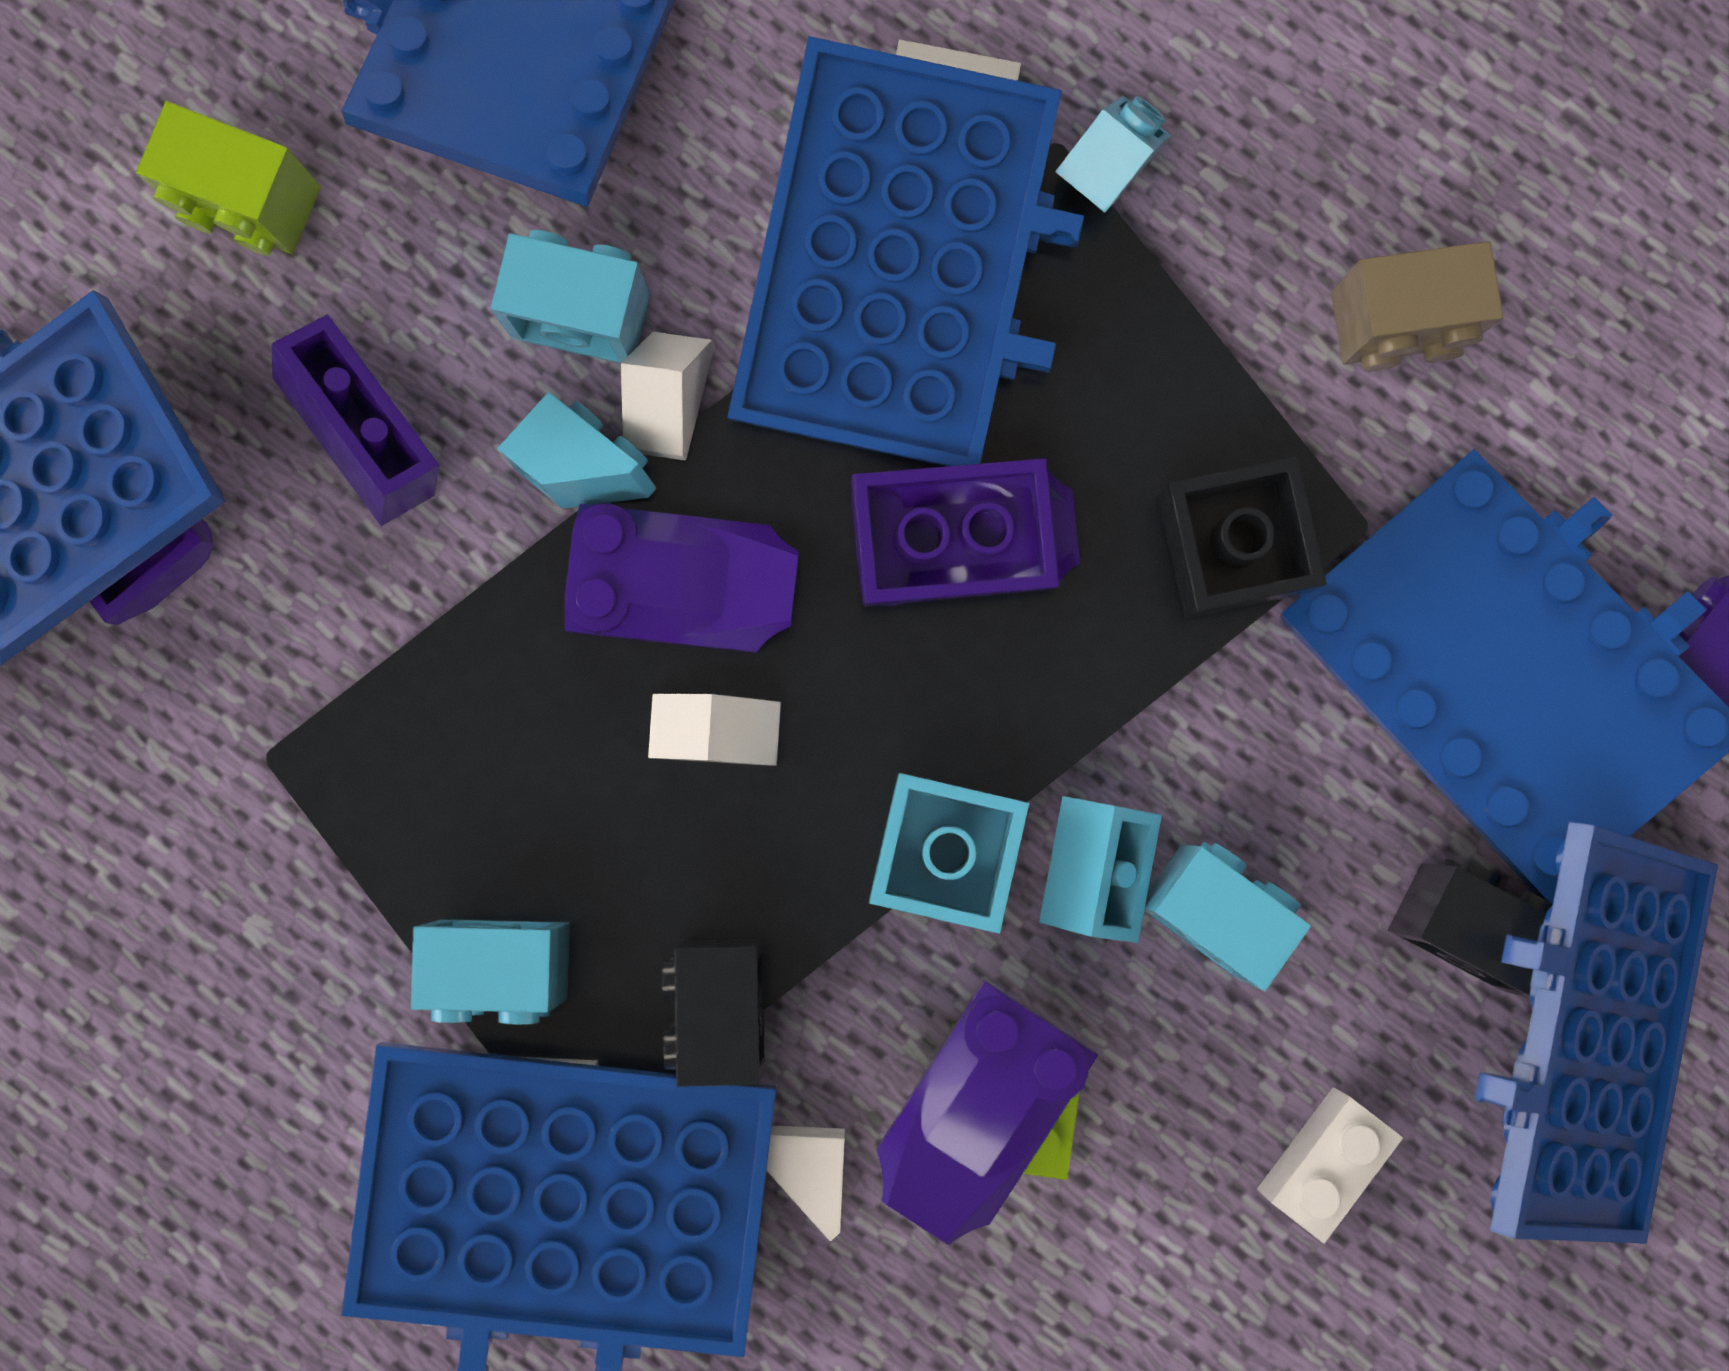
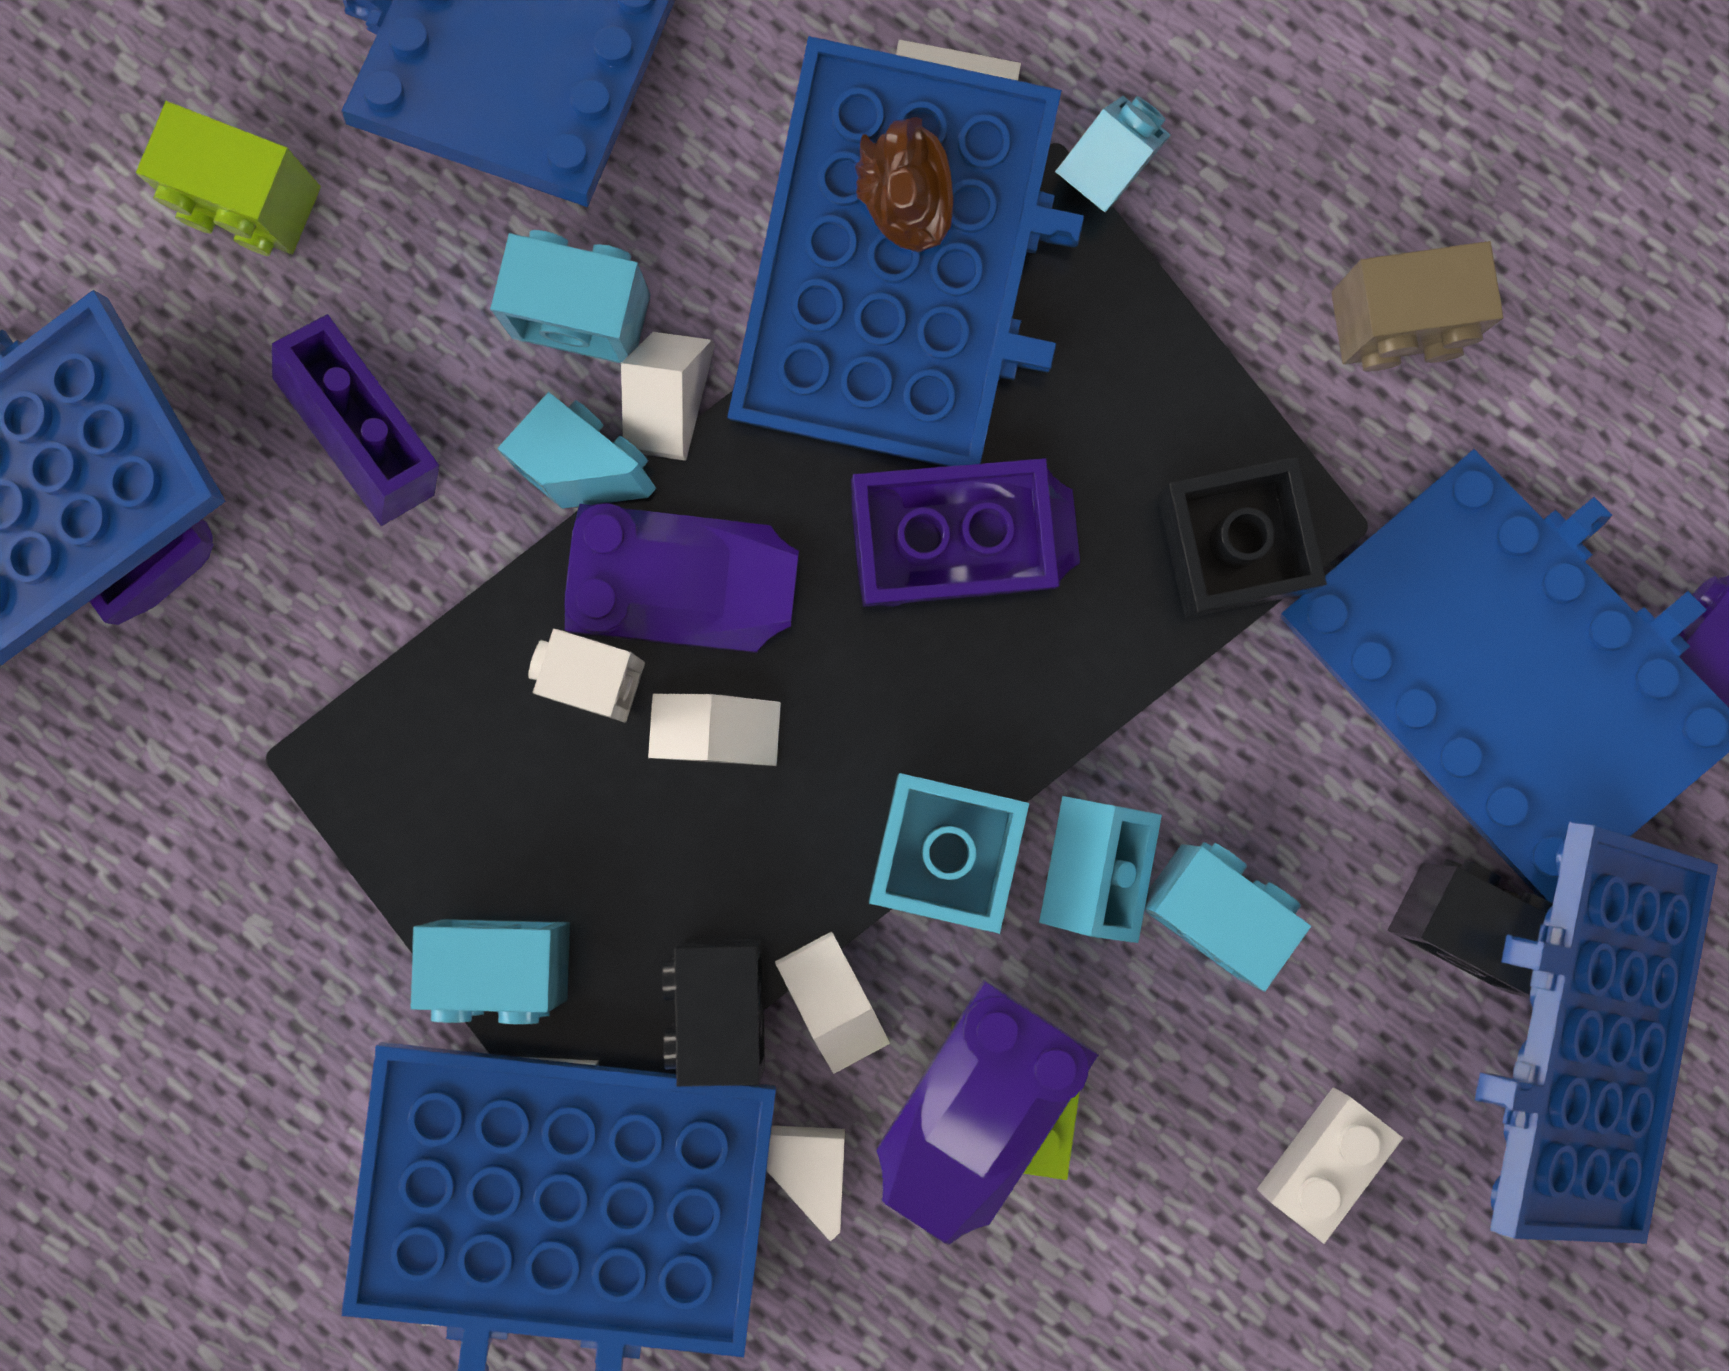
(586, 674): none -> white brick
(832, 1002): none -> white slope
(906, 185): none -> reddish brown hat

